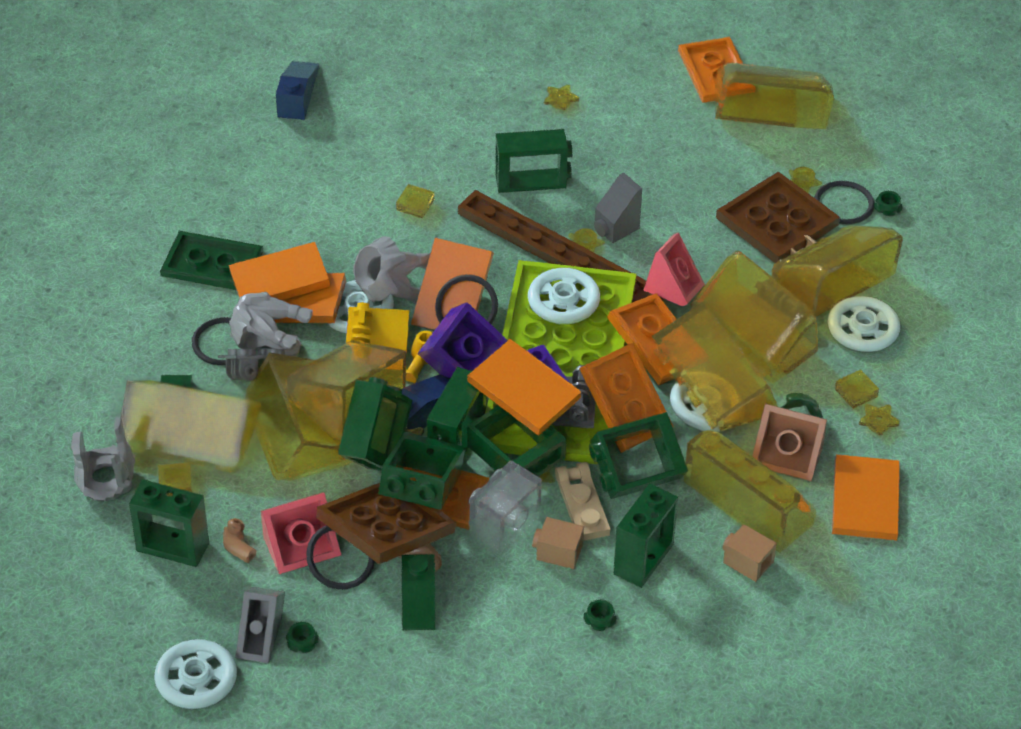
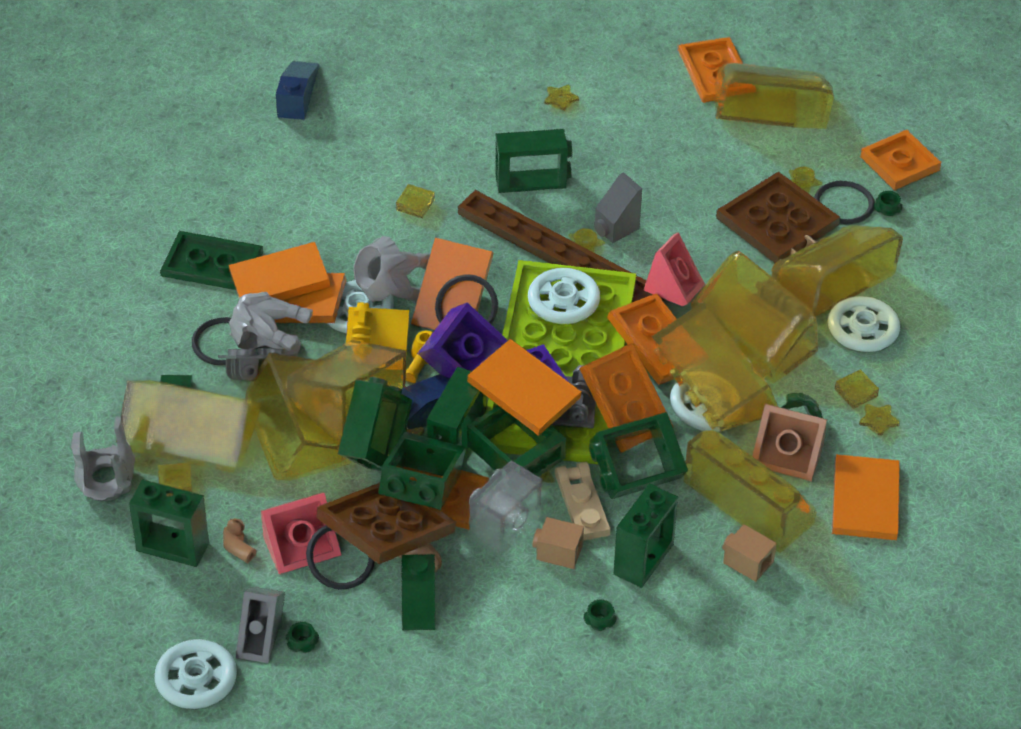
(900, 159): none -> orange plate

